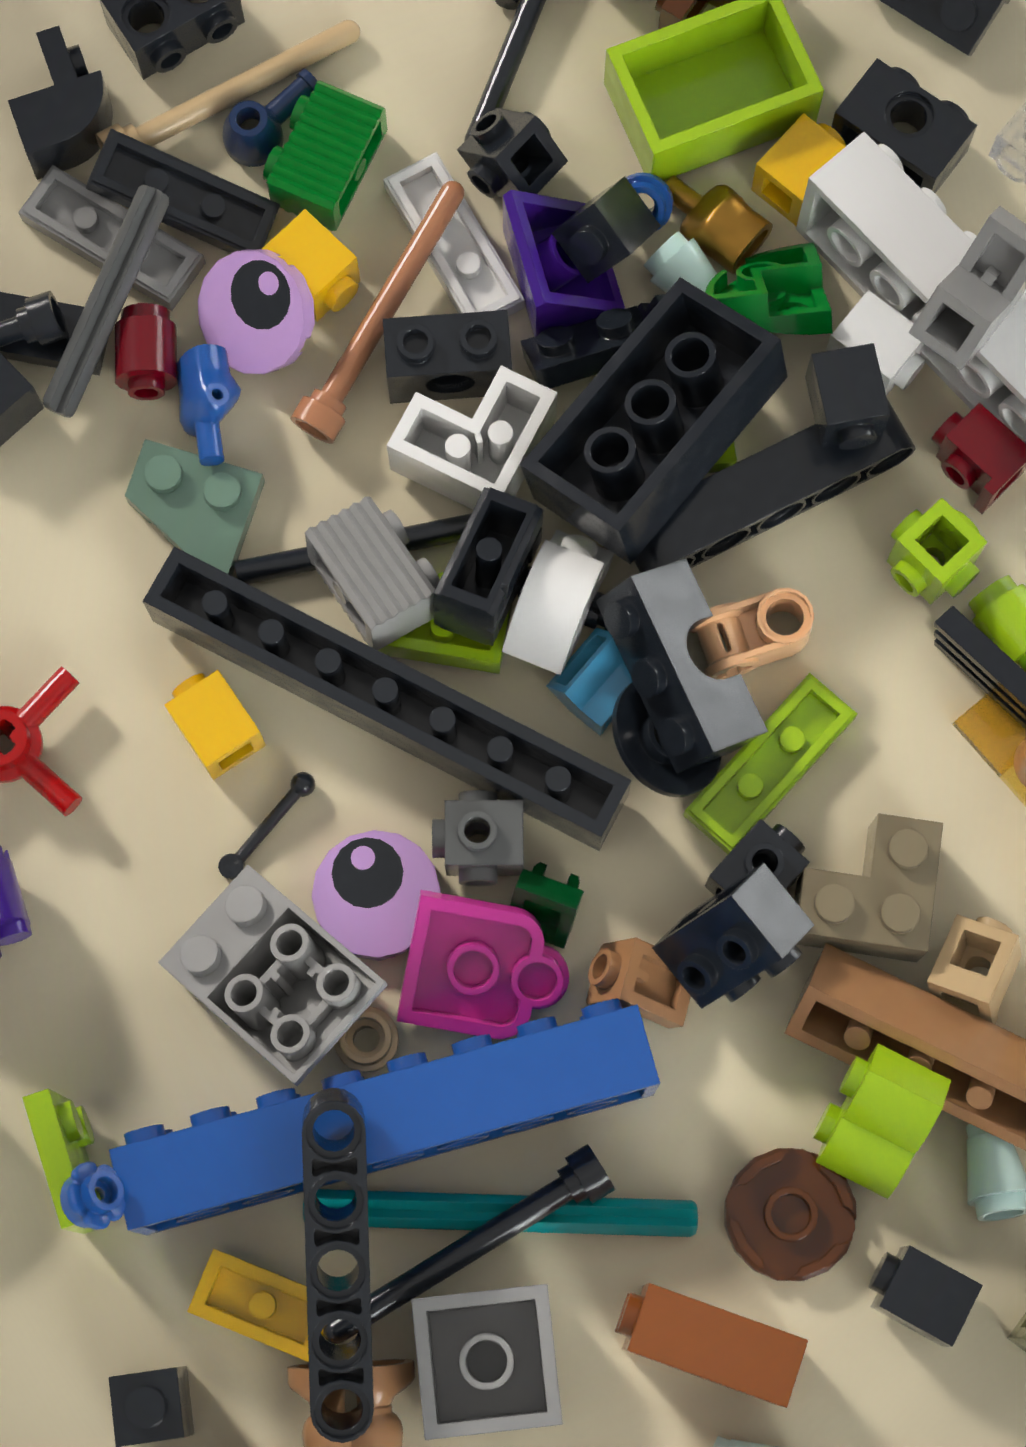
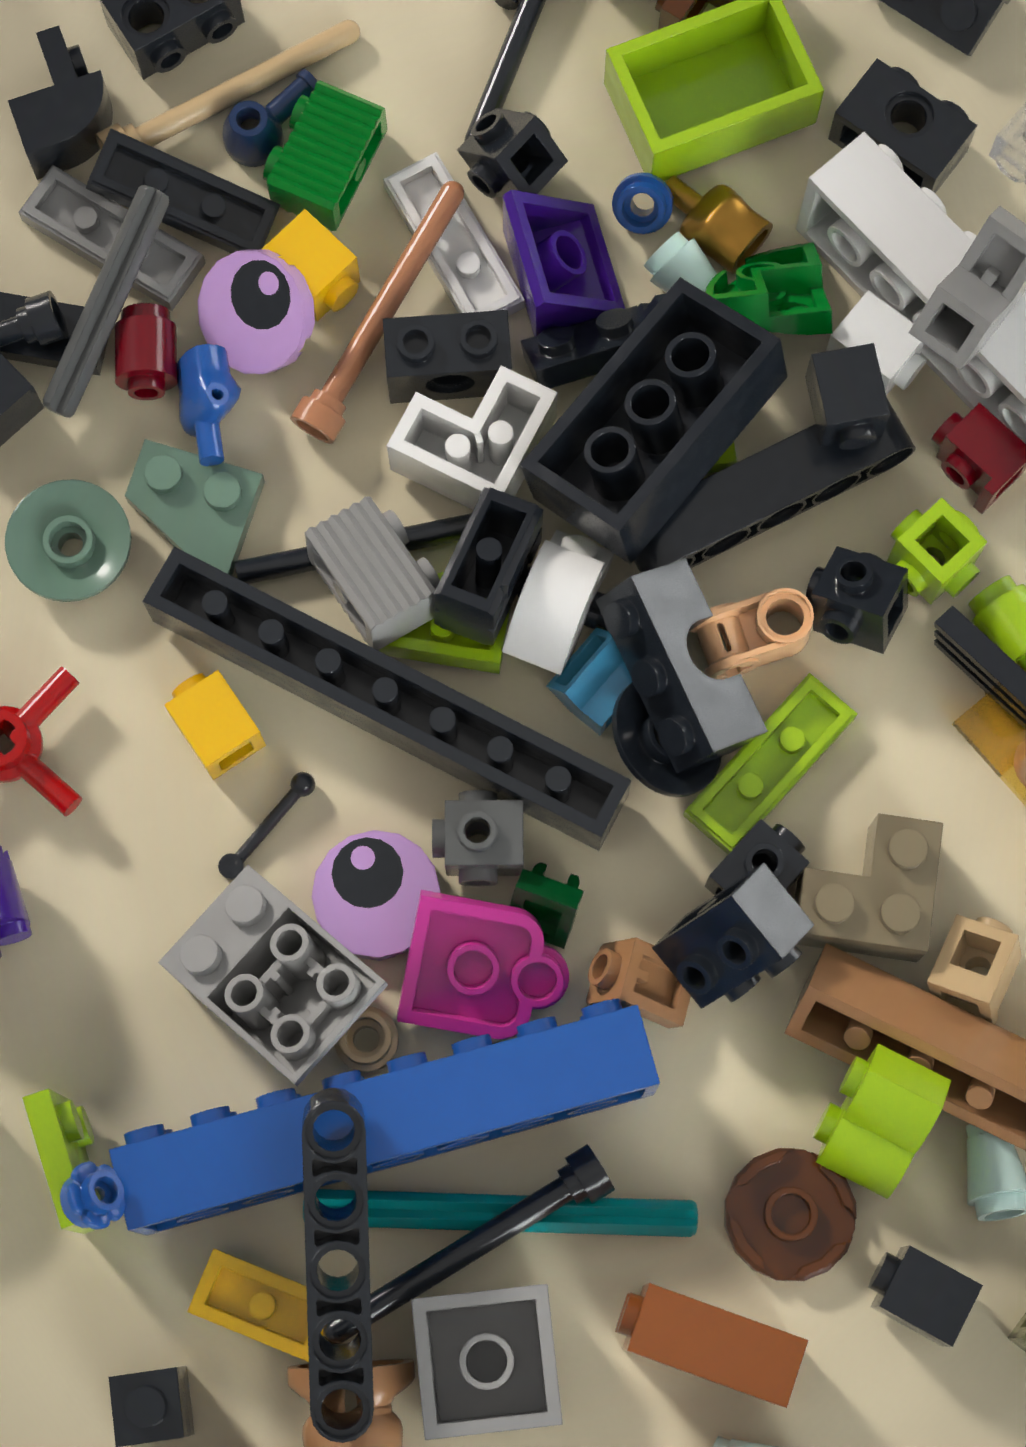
(52, 517): none -> sand green dish
(606, 229): black brick -> none
(786, 167): yellow brick -> none
(858, 599): none -> black brick

